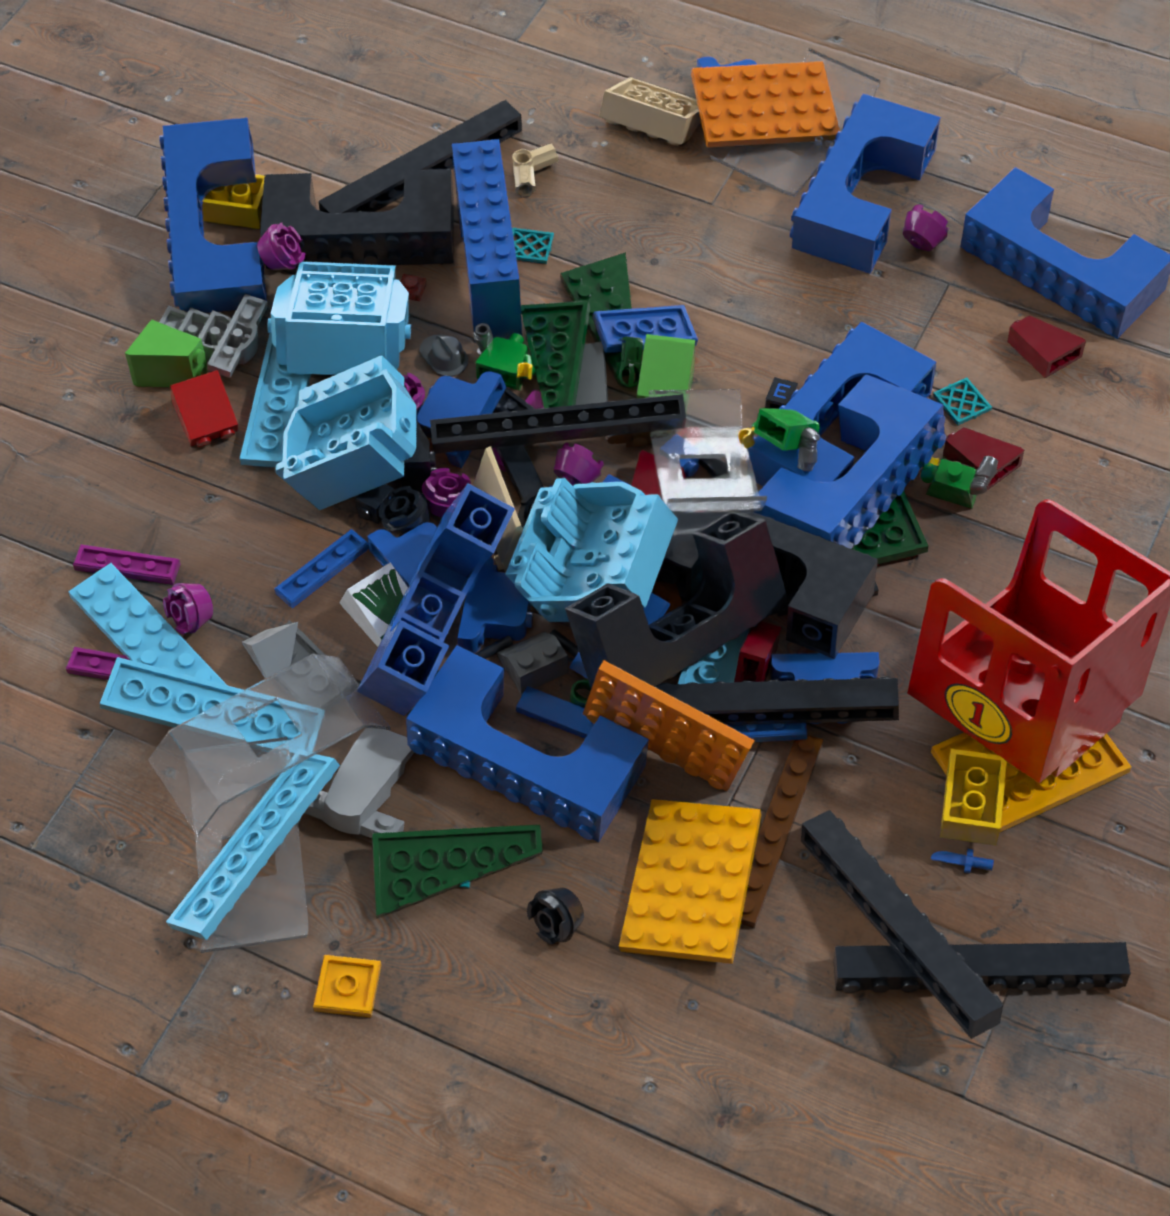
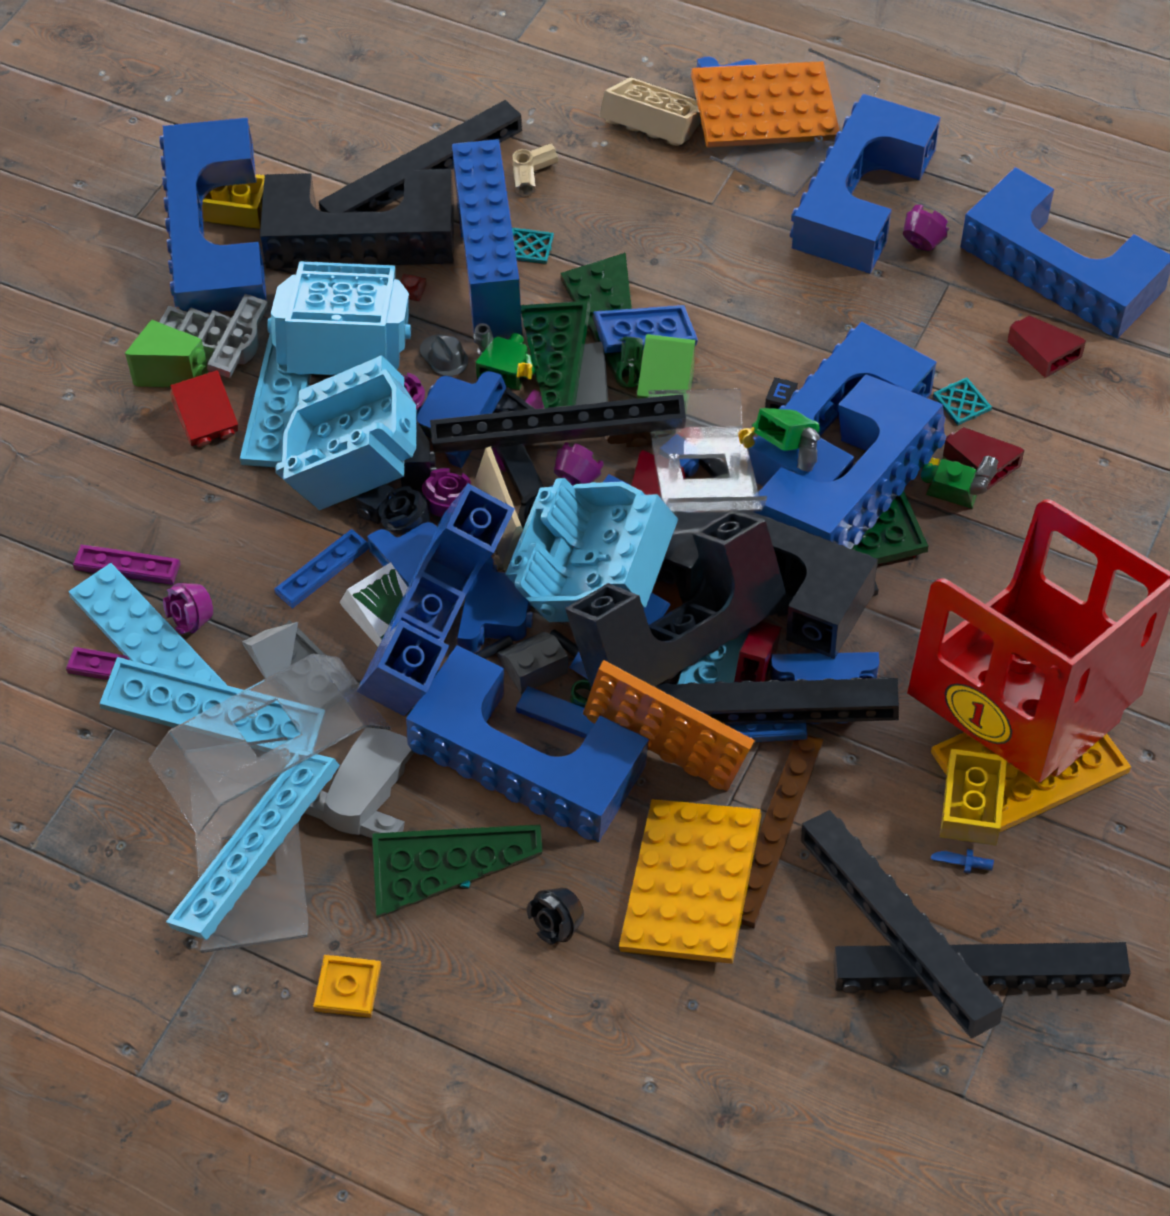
(280, 247): magenta cone -> none

